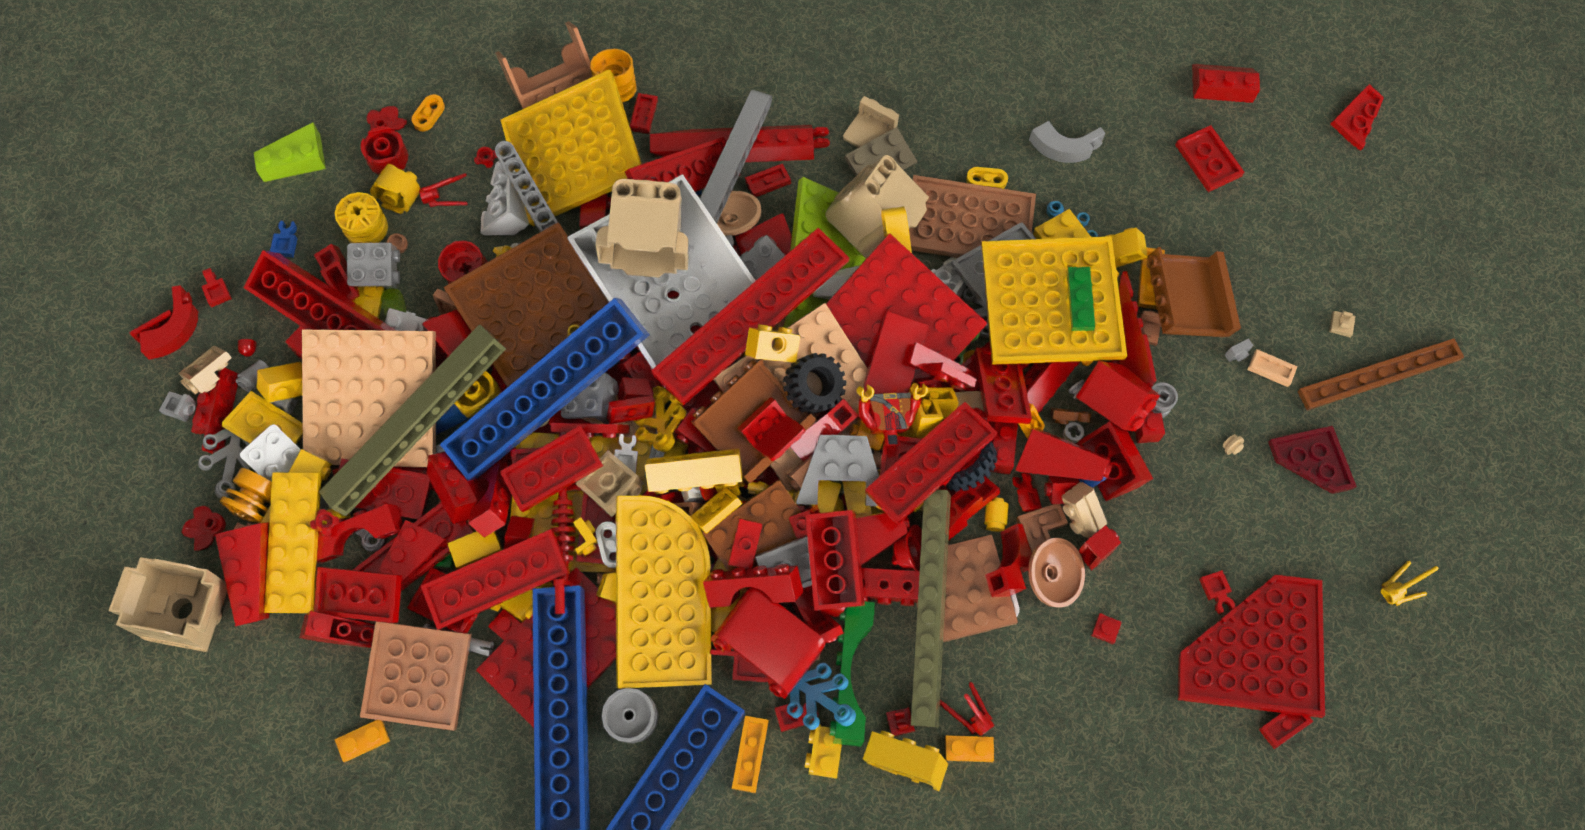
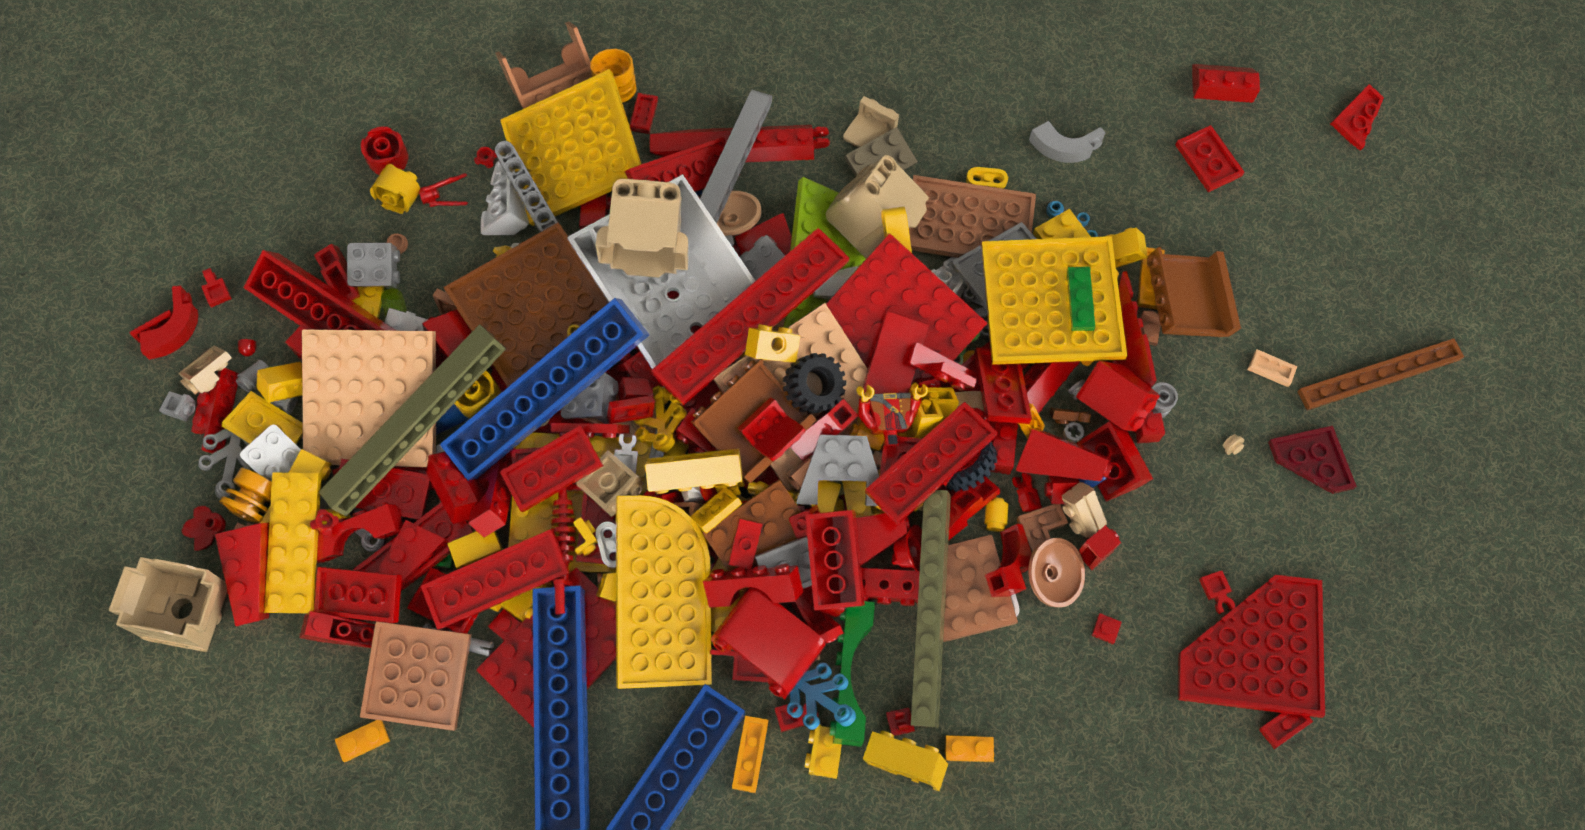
(285, 241): blue plate -> none
(291, 155): lime wedge -> none
(361, 218): yellow wheel -> none
(386, 117): red plate -> none
(426, 113): light orange plate -> none
(458, 259): red wheel -> none
(518, 530): red slope -> none
(629, 701): light grey wheel -> none
(768, 180): red plate -> none
(981, 721): red plant -> none
(1239, 351): light grey plate -> none
(1342, 323): tan tile -> none
(1395, 592): yellow plant -> none

